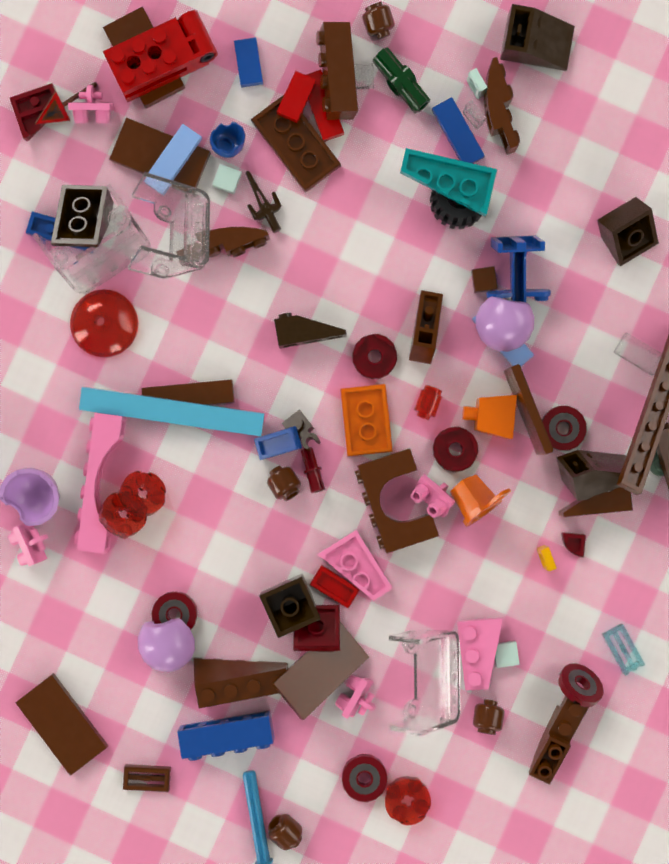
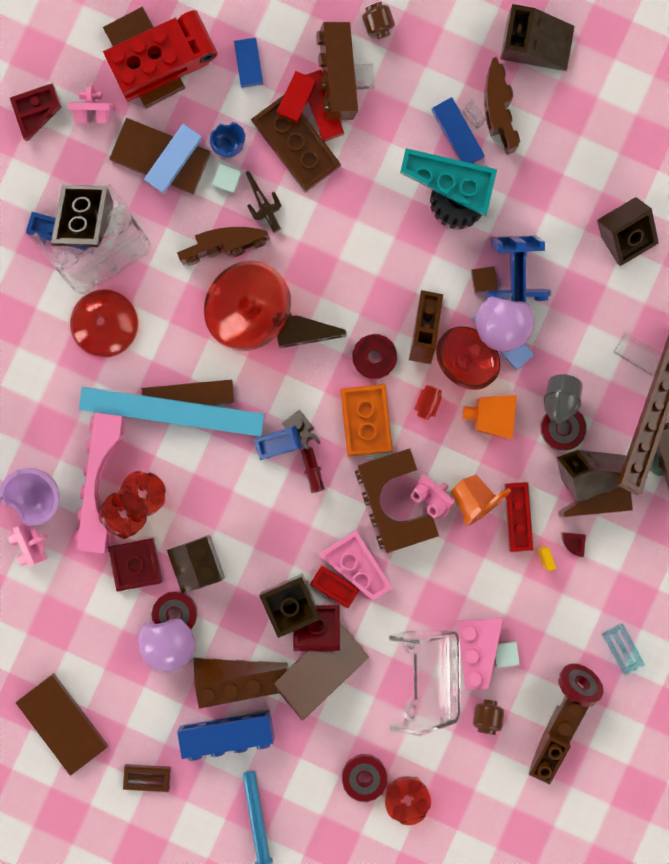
(55, 110): piece -> none
(135, 564): none -> dark red tile
(189, 220): clear windscreen -> none
(196, 564): none -> dark brown slope
(247, 305): none -> clear red dish
(283, 483): reddish brown head -> none
(285, 831): reddish brown head -> none
(351, 705): bright pink hips -> none
(401, 80): dark green piece -> none
(445, 458): dark red tile -> none
(467, 358): none -> clear red dish
(476, 83): light aqua tile -> none
(519, 517): none -> red tile
(528, 410): reddish brown tile -> none
(562, 397): none -> dark grey helmet

